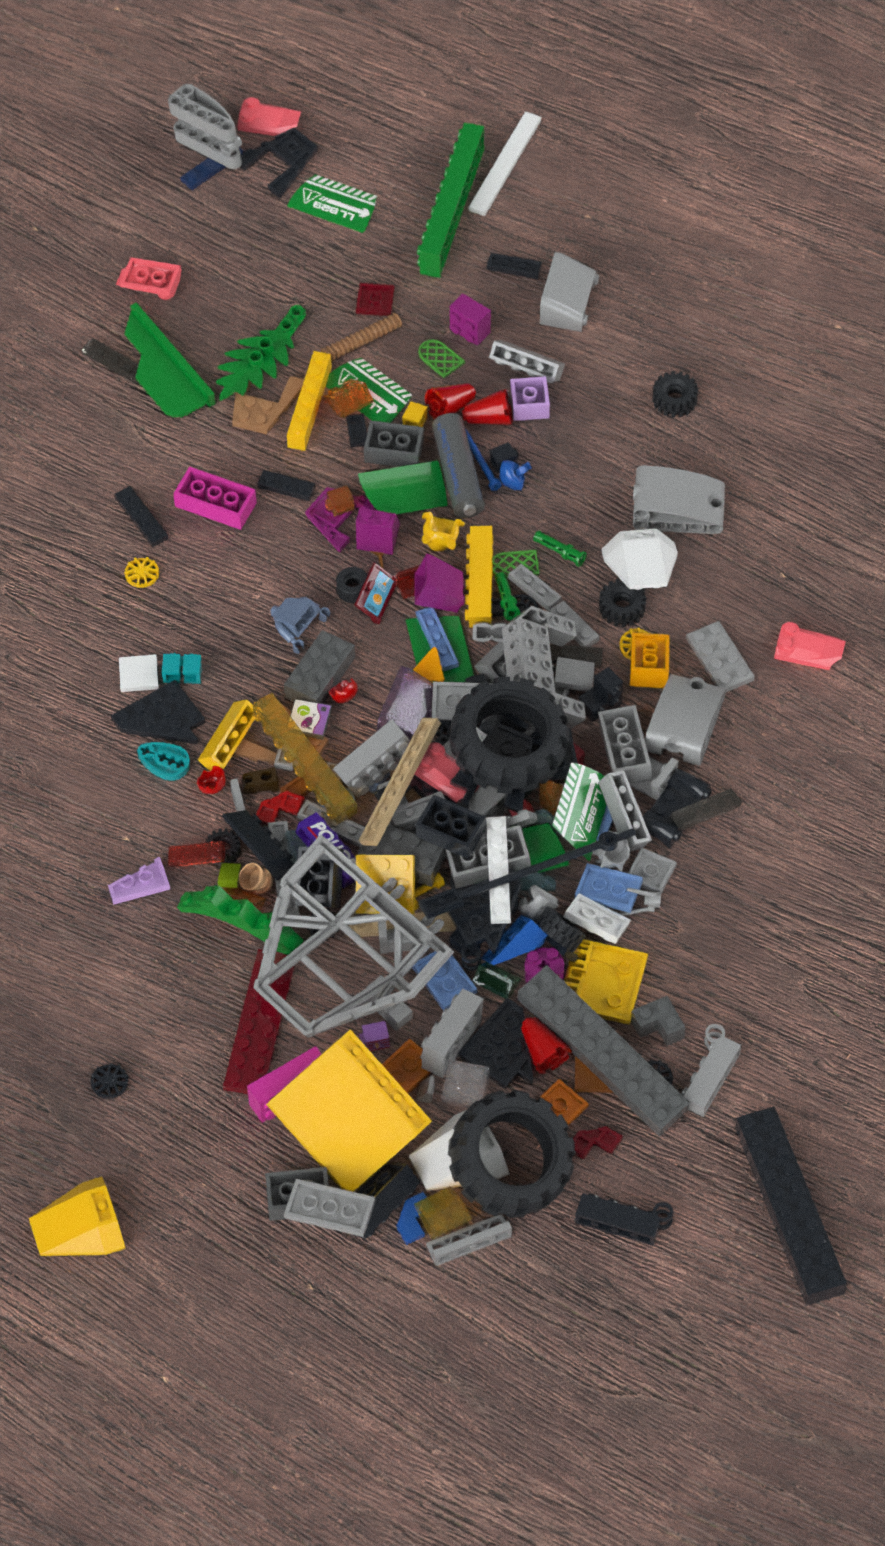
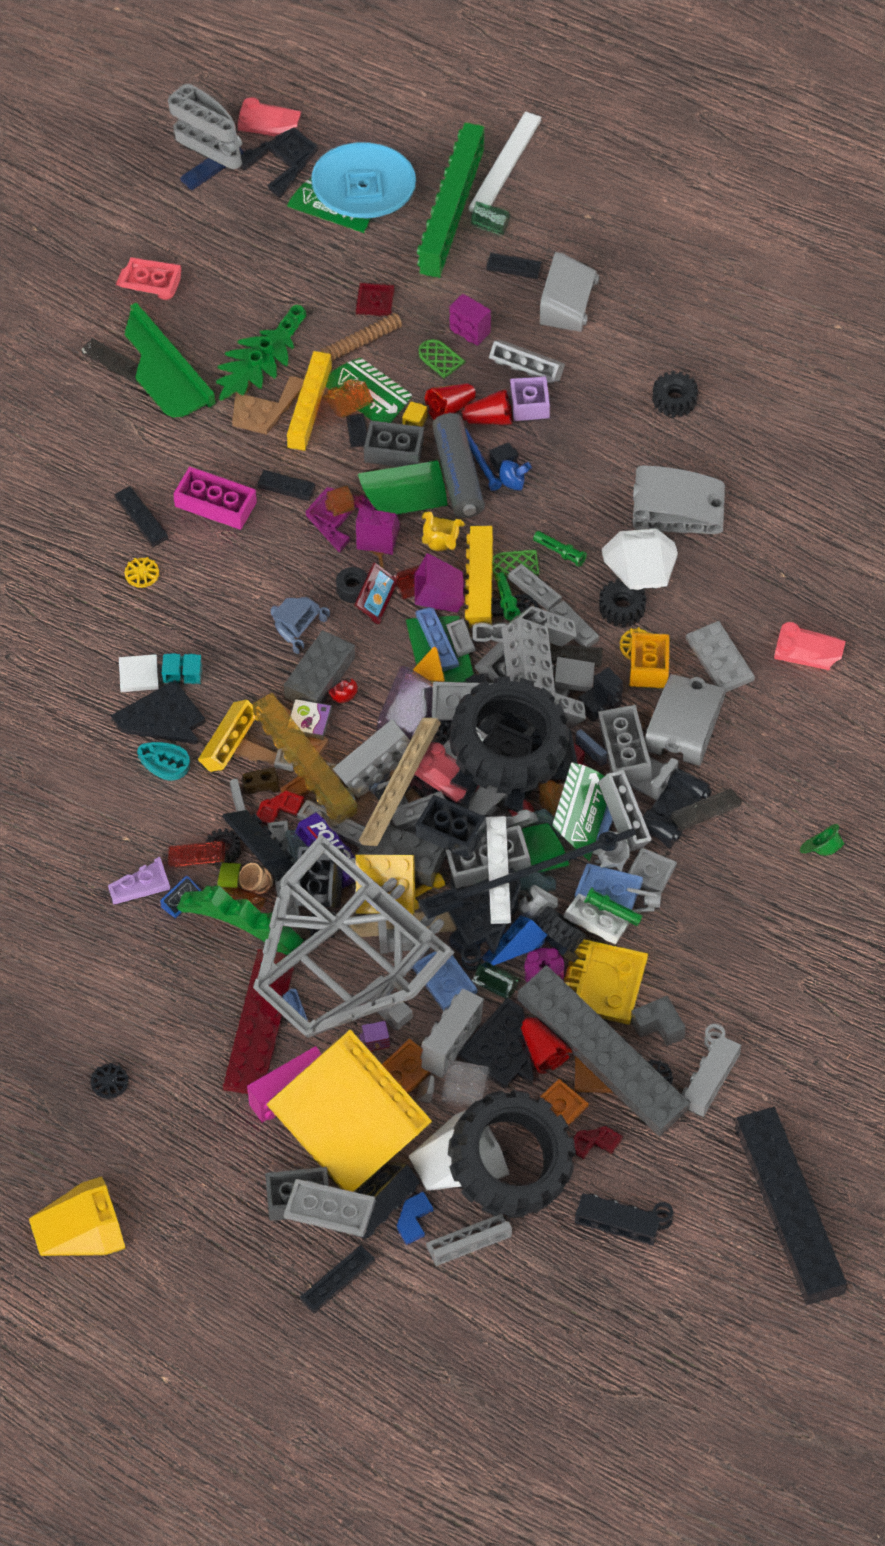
(172, 898): none -> slope
(212, 781): red hair -> none
(293, 1000): none -> medium blue plate
(337, 1279): none -> black plate
(383, 170): none -> medium azure dish
(442, 1212): clear yellow slope -> none
(461, 637): none -> light grey tile
(490, 218): none -> clear green brick
(591, 747): none -> sand blue tile
(604, 902): none -> green pin
(825, 842): none -> green piece

